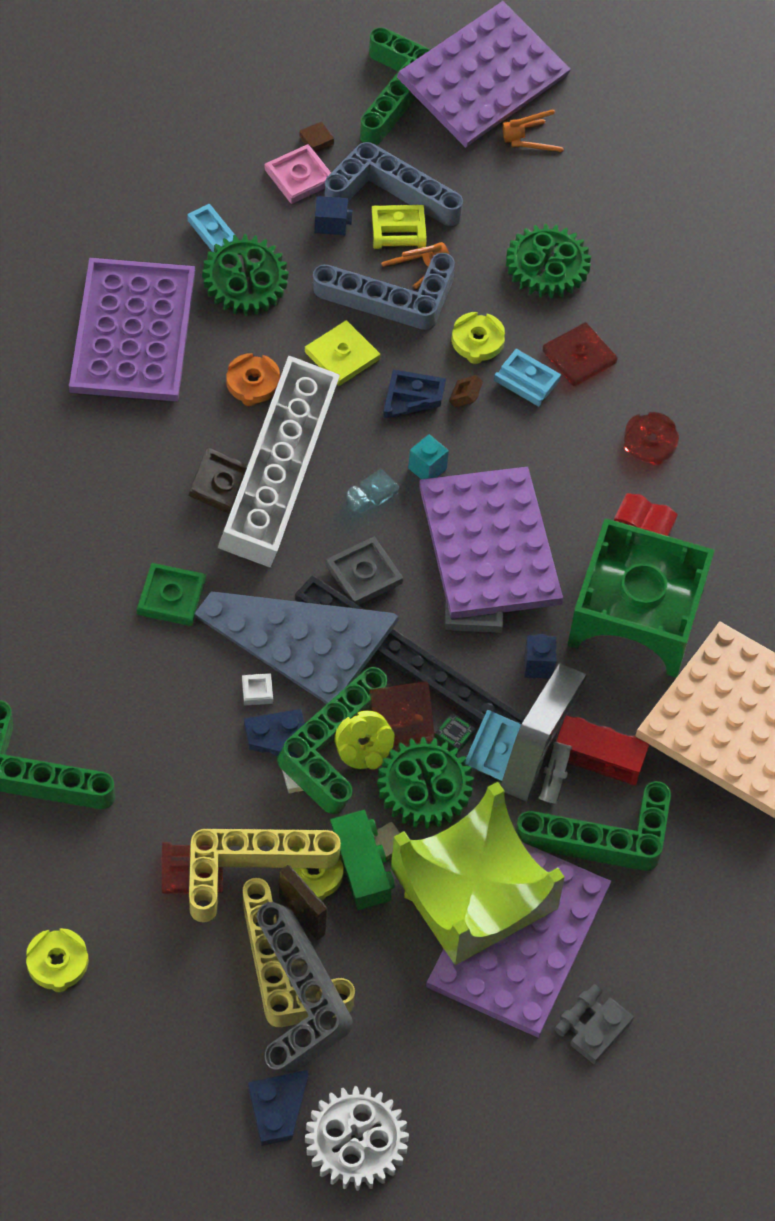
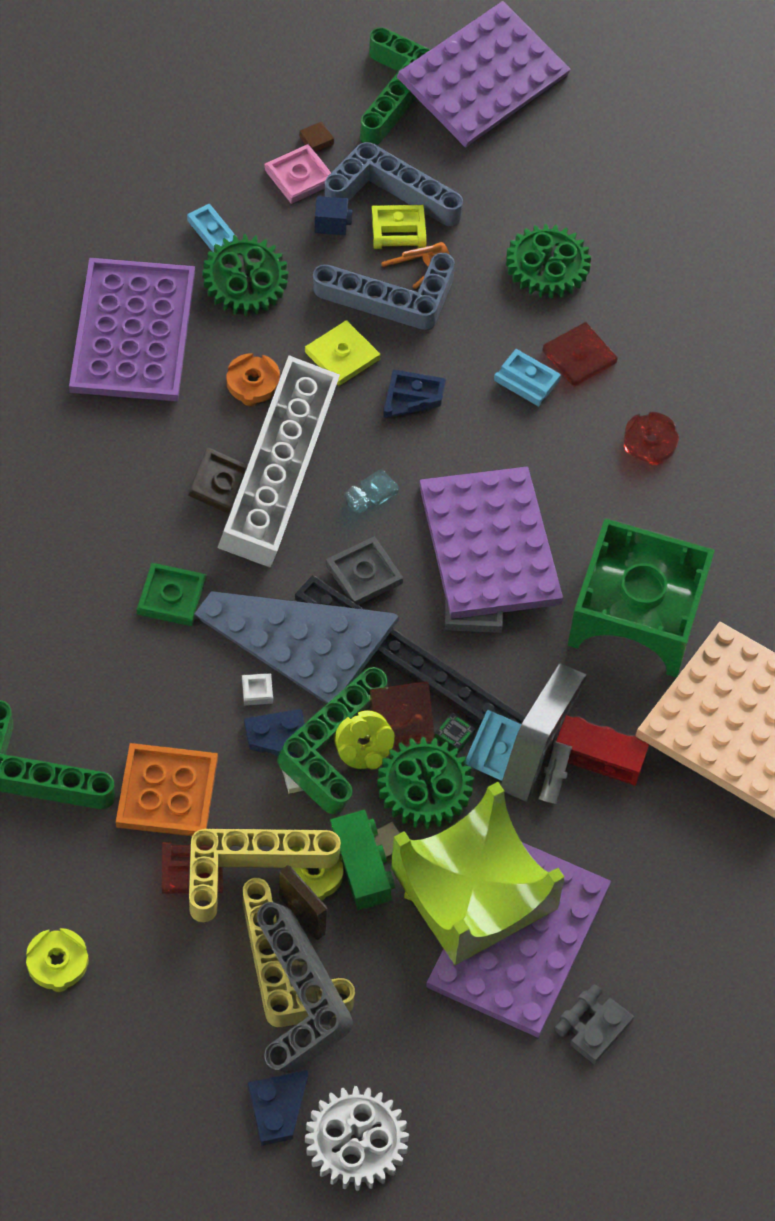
(166, 789): none -> orange plate
(428, 458): teal brick -> none
(466, 391): reddish brown plate -> none
(478, 349): neon yellow plate -> none
(515, 130): orange plant -> none
(539, 656): dark blue brick -> none
(603, 835): green beam -> none
(641, 513): red brick -> none

